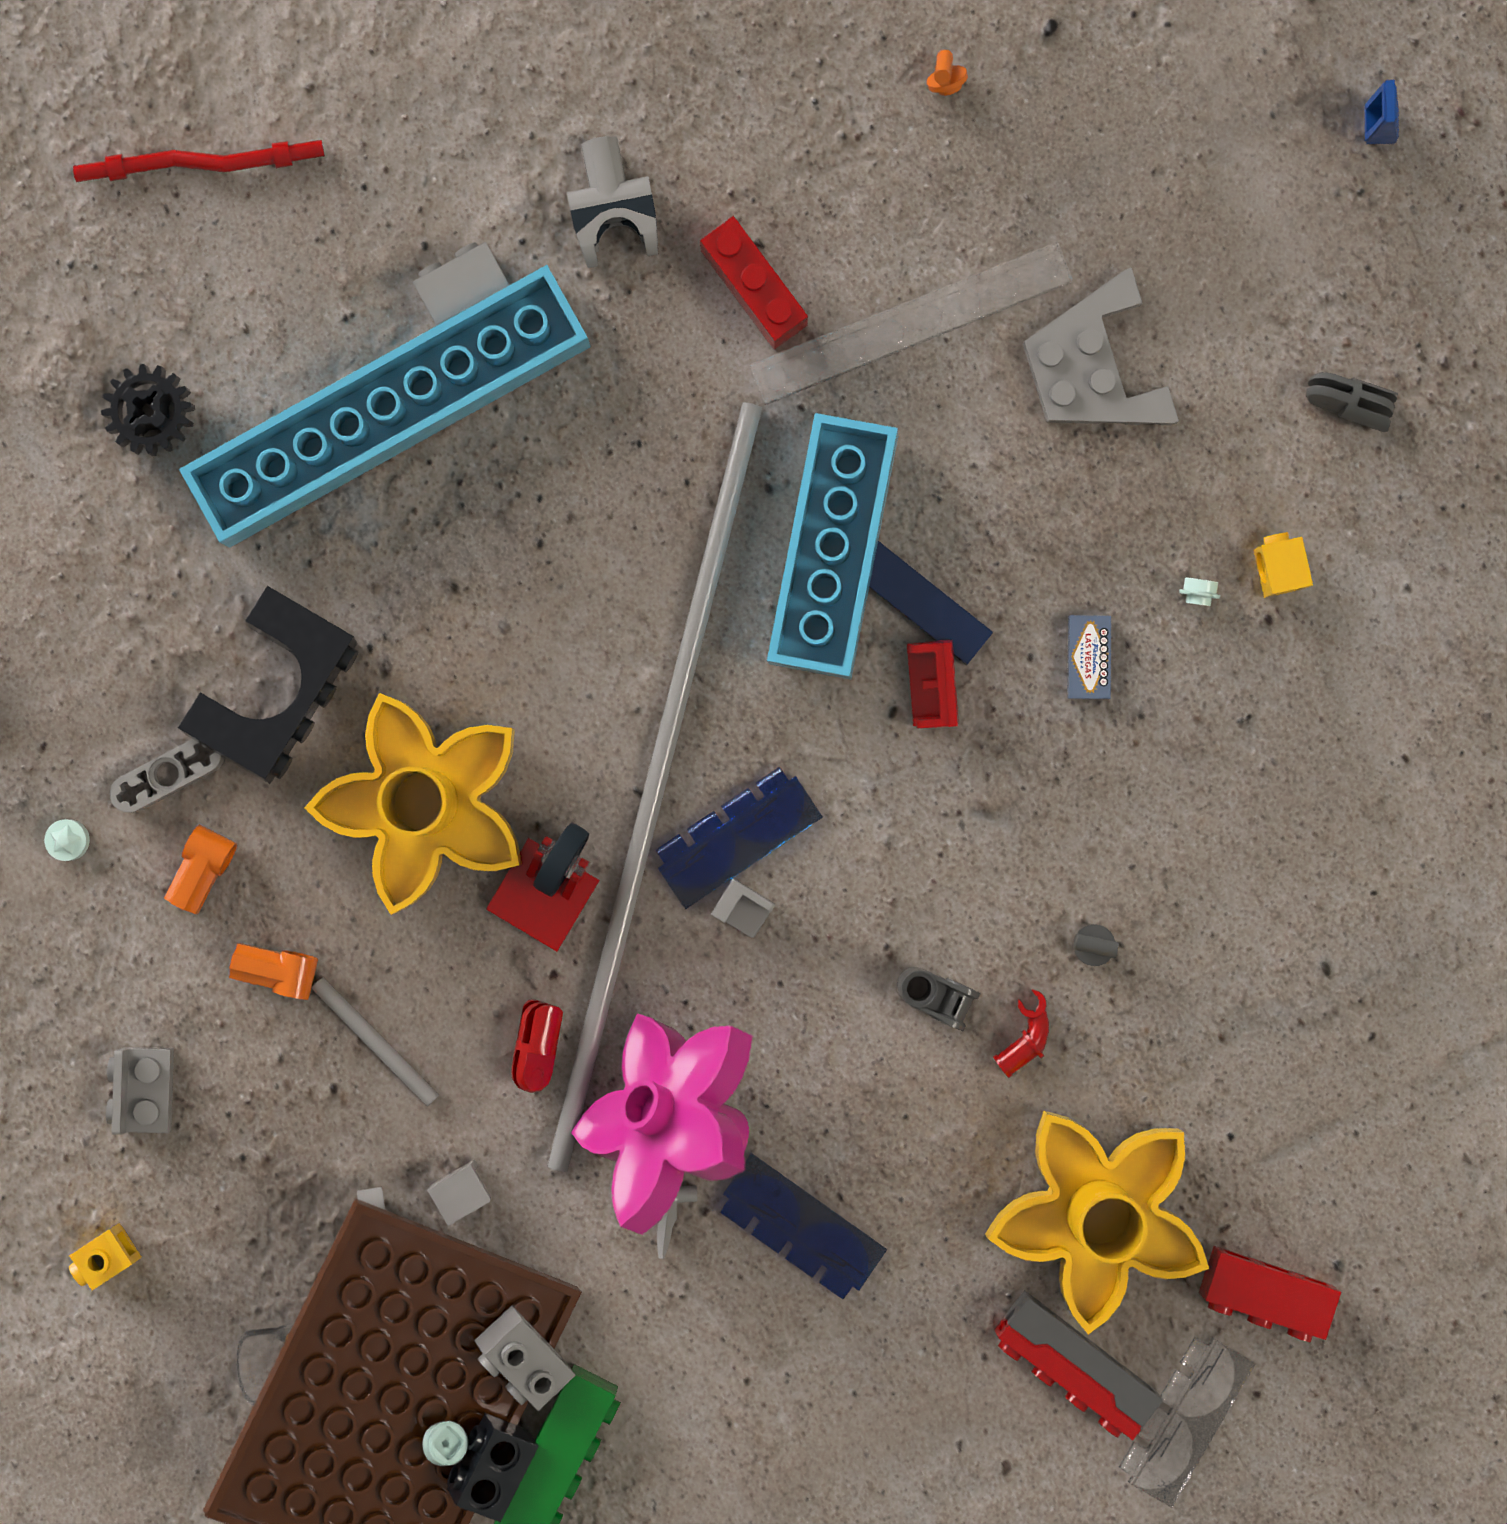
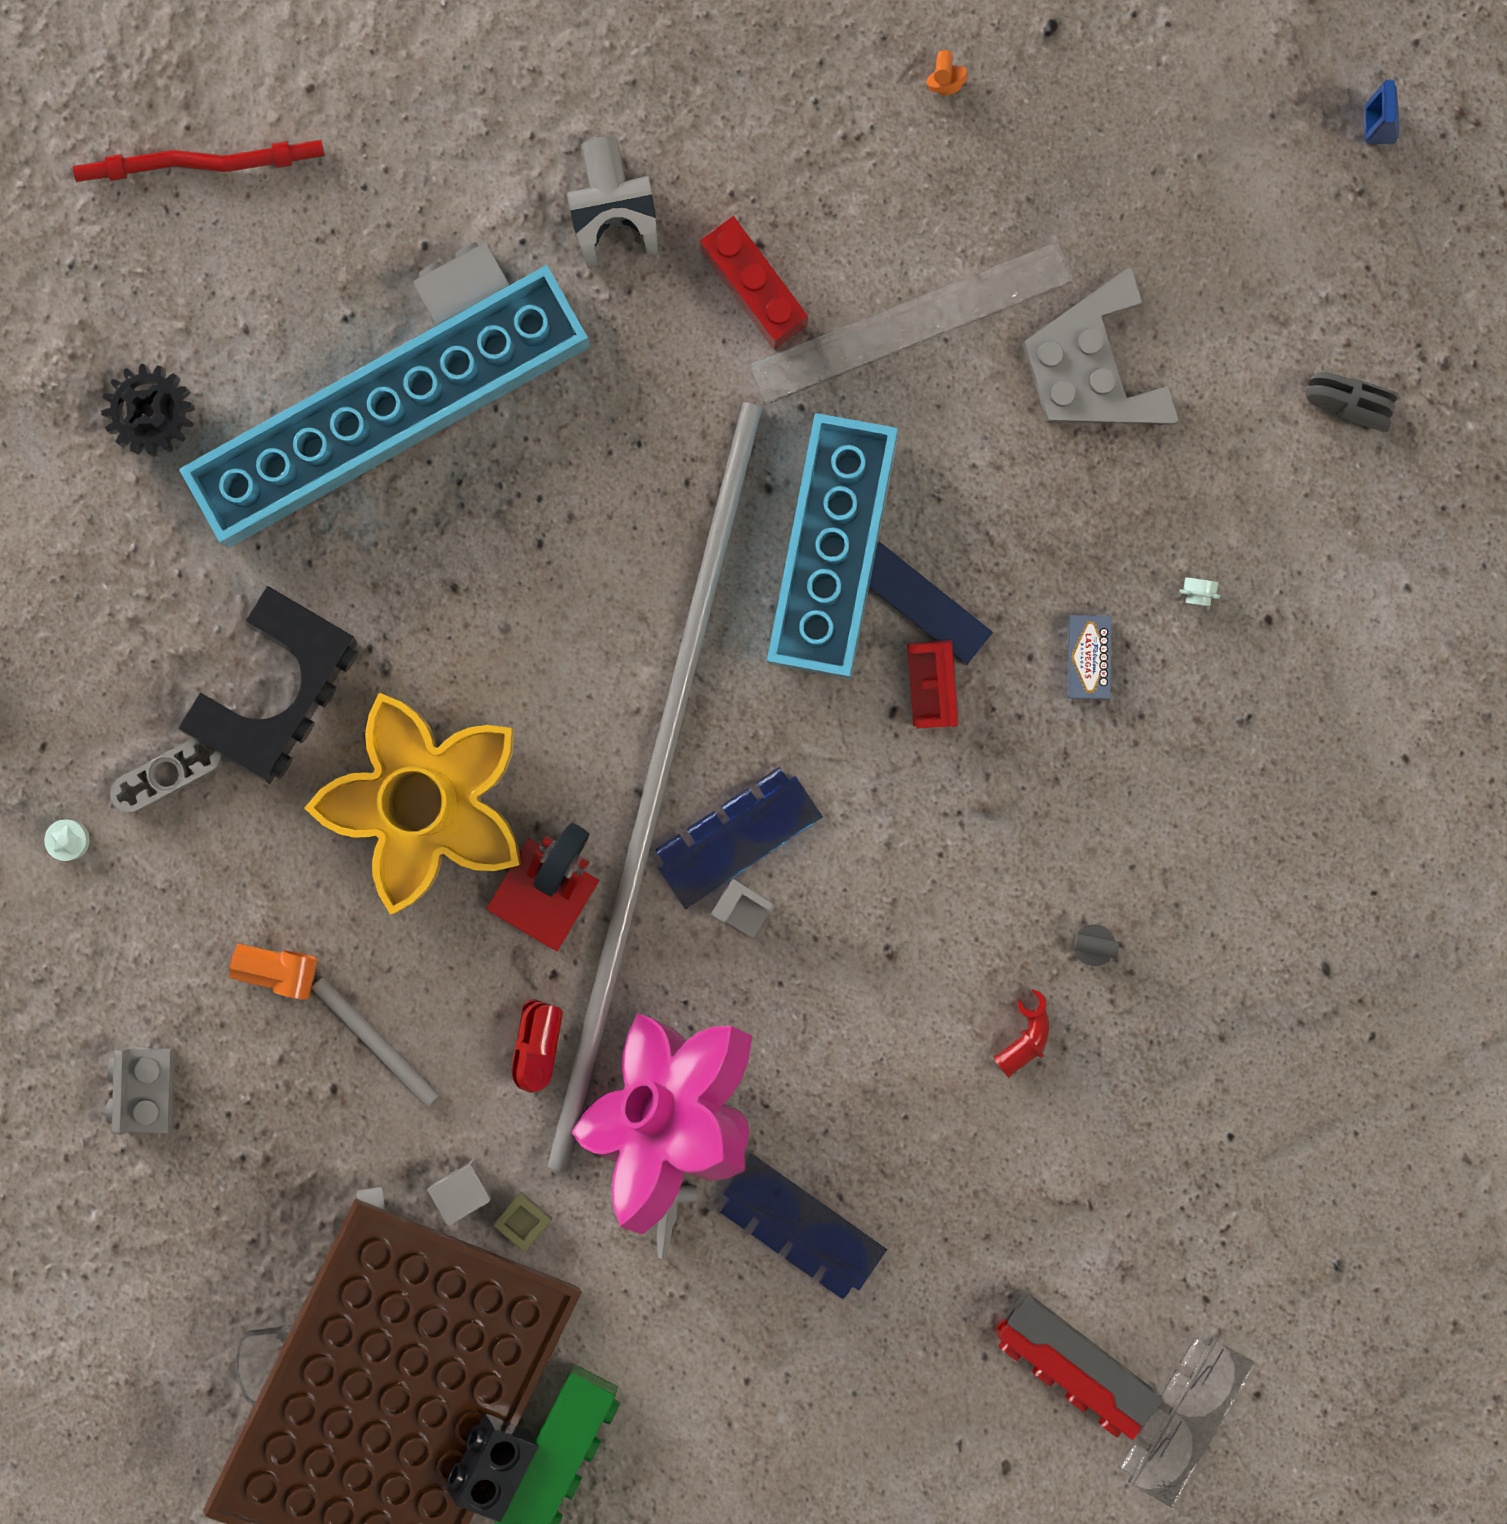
(116, 1251): yellow brick -> none
(205, 859): orange piece -> none
(445, 1443): light aqua tile -> none
(522, 1221): none -> olive plate
(523, 1358): light grey brick -> none
(944, 997): dark grey piece -> none
(1101, 1215): yellow plant -> none
(1269, 1294): red brick -> none
(1282, 565): yellow brick -> none

